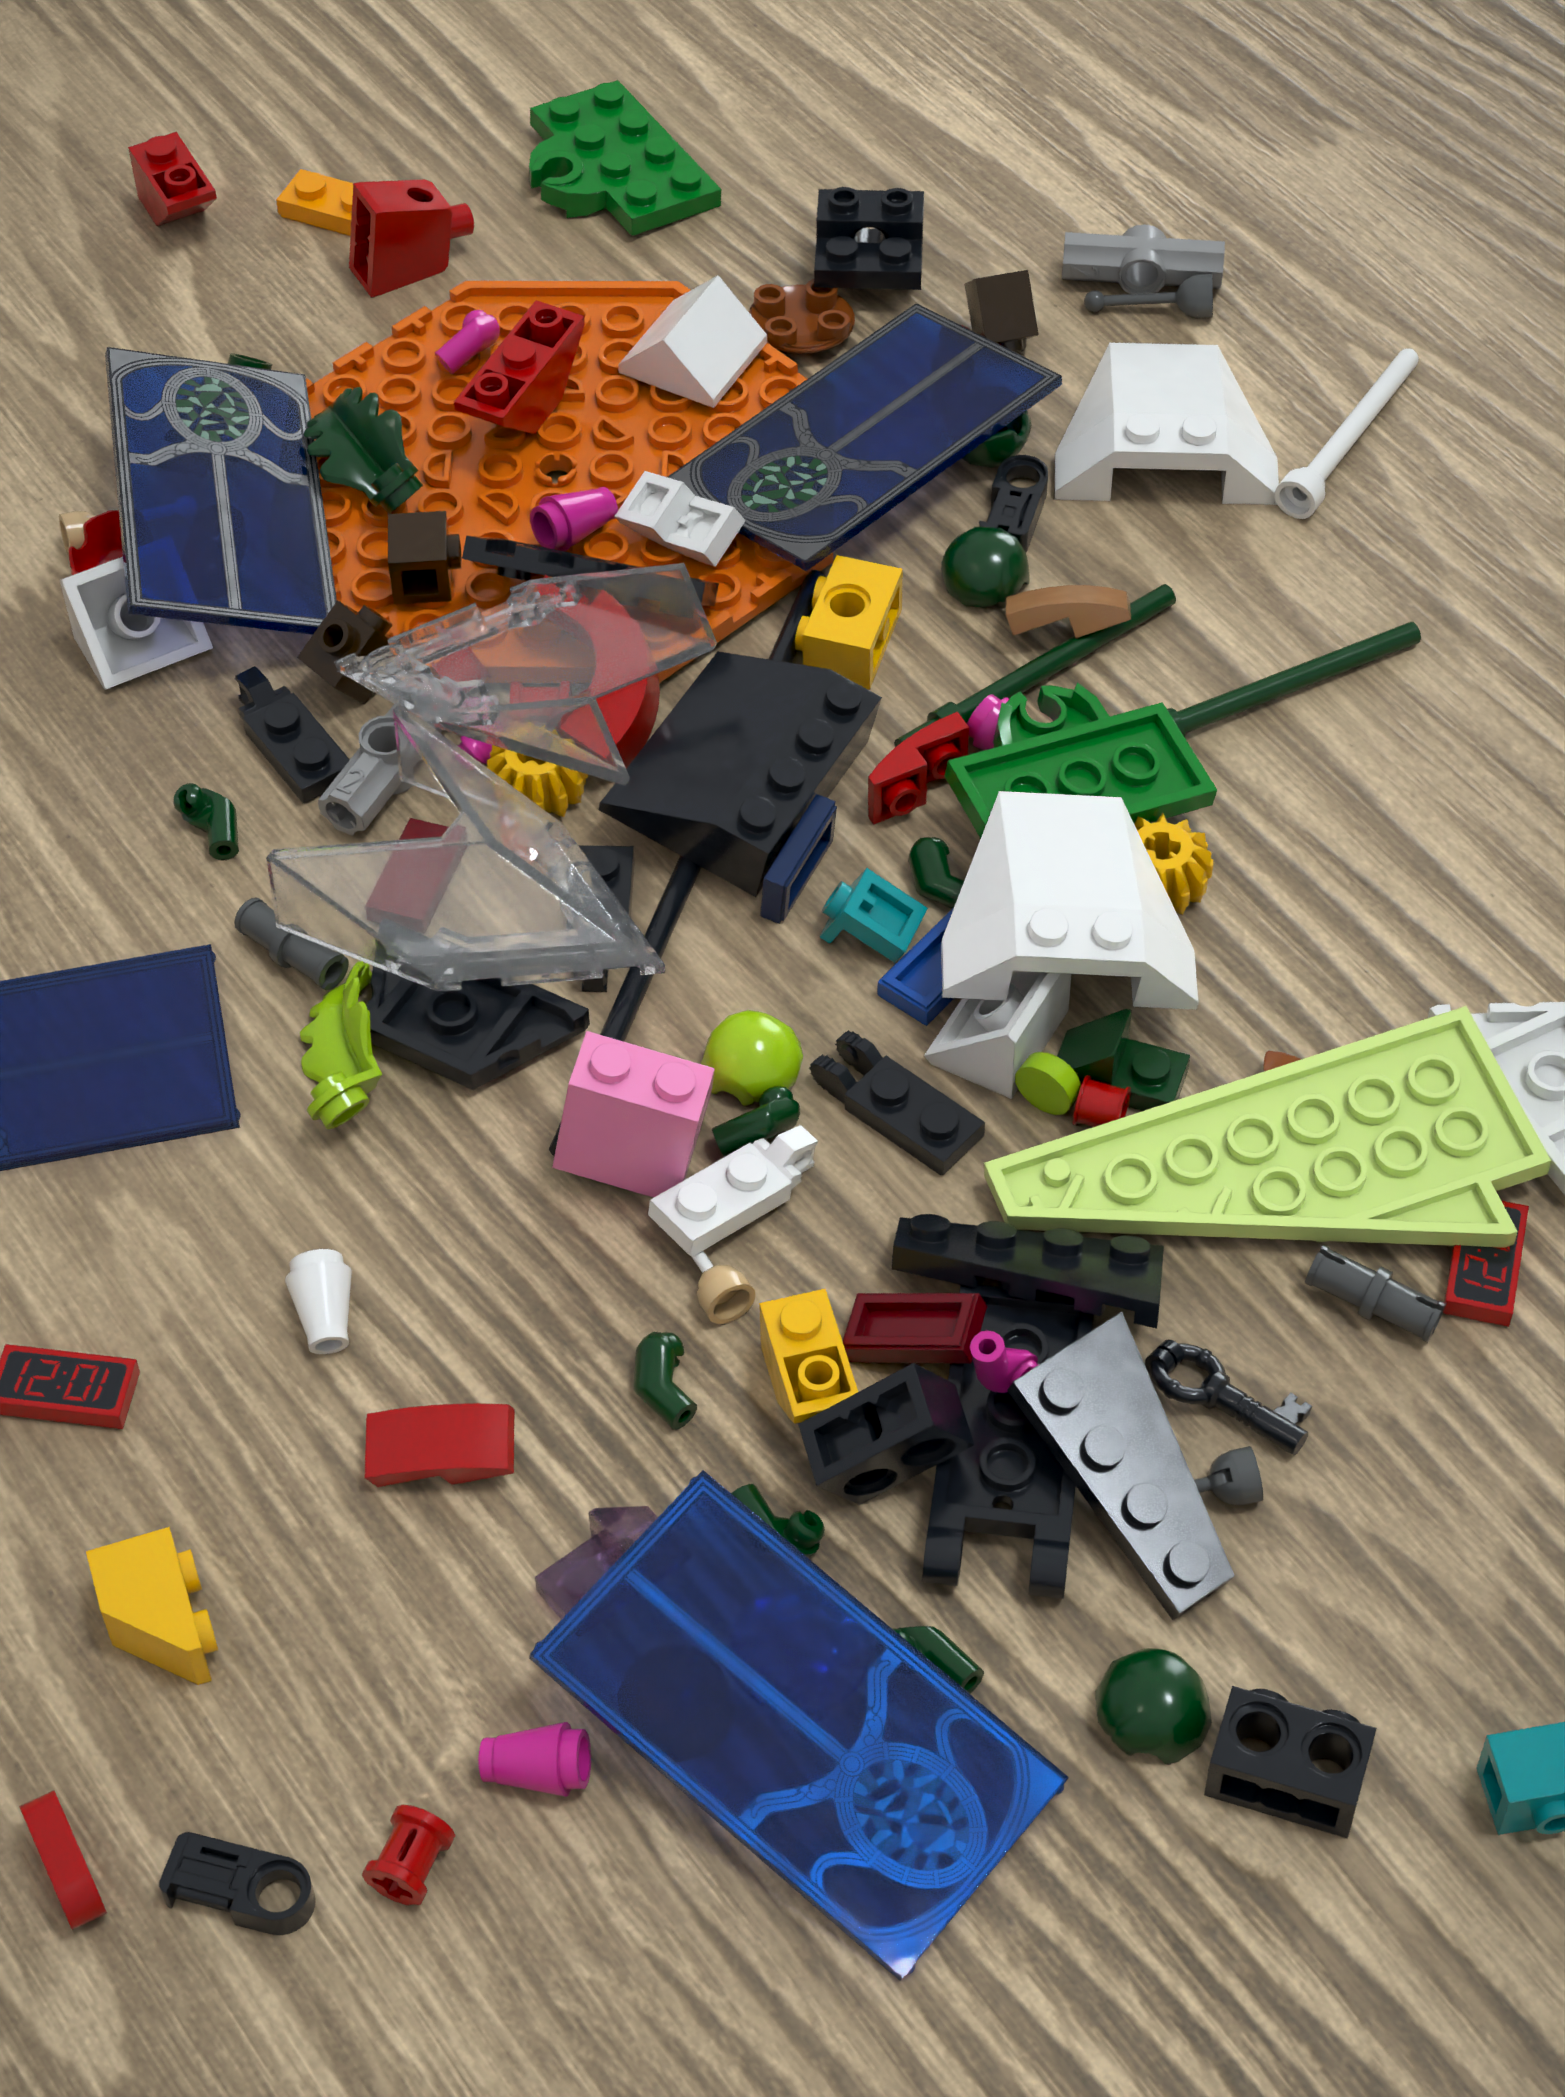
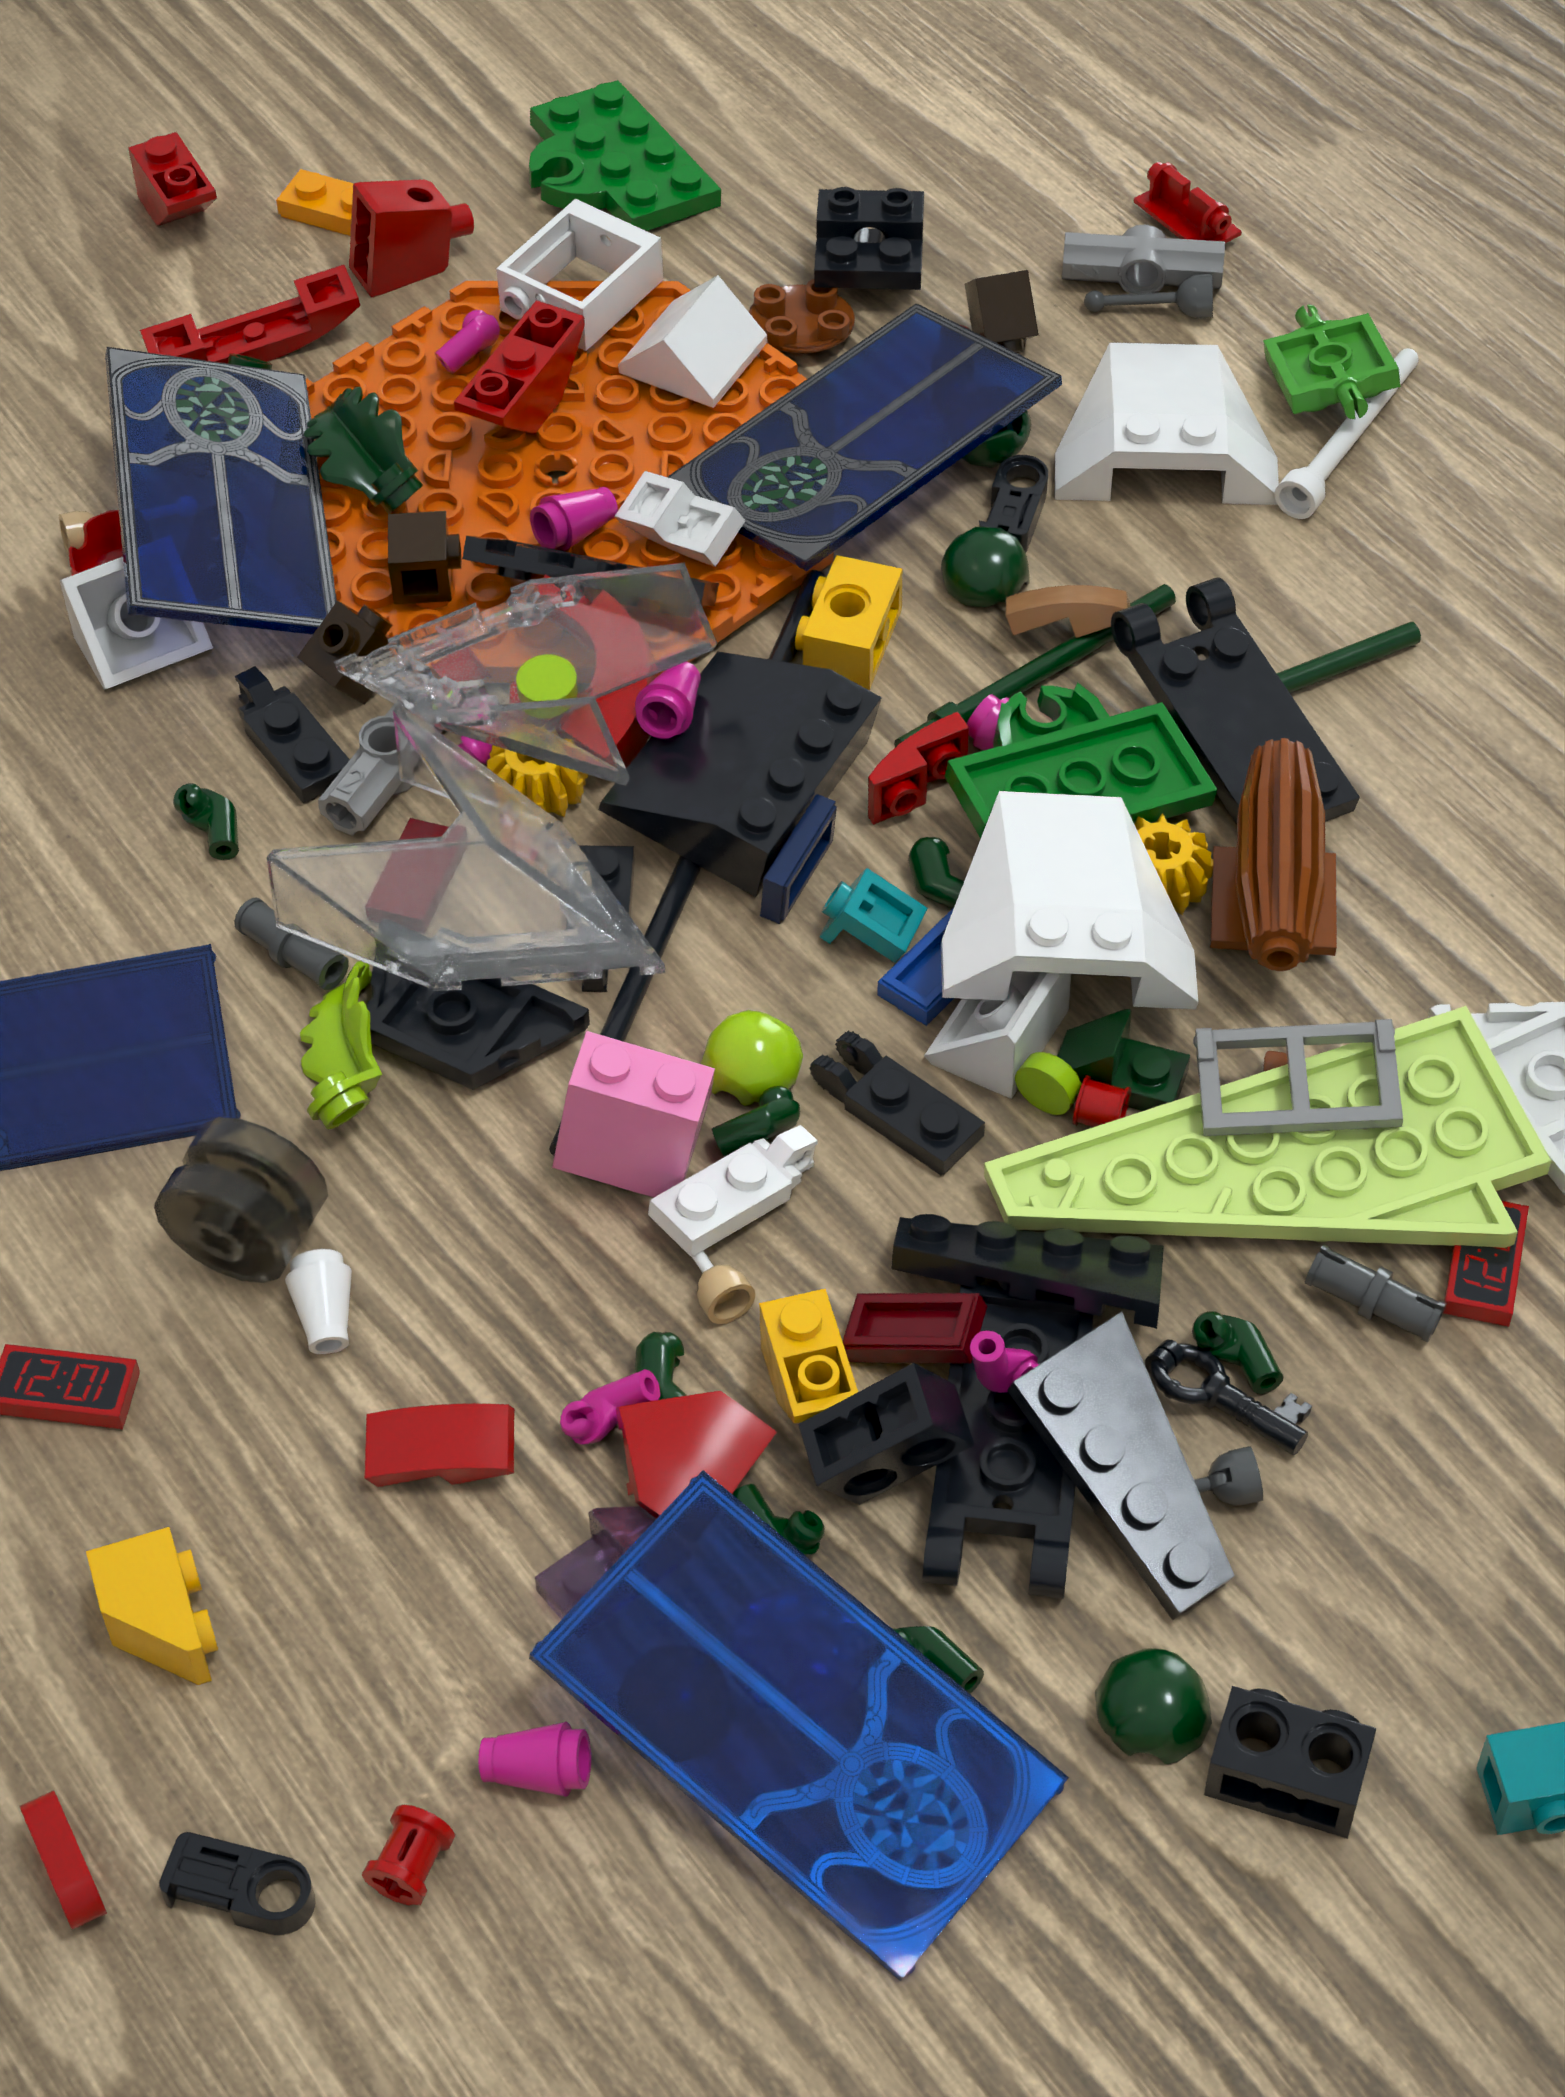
(241, 1199): none -> clear smoke wheel
(266, 333): none -> red slope
(546, 679): none -> lime tile
(581, 232): none -> white window
(596, 1414): none -> dark pink arm
(668, 701): none -> dark pink cone
(683, 1435): none -> red slope
(1183, 211): none -> red hinge
(1229, 698): none -> black hinge
(1239, 1344): none -> dark green arm
(1278, 882): none -> dark orange plate
(1301, 1117): none -> light grey window
(1331, 363): none -> bright green plate

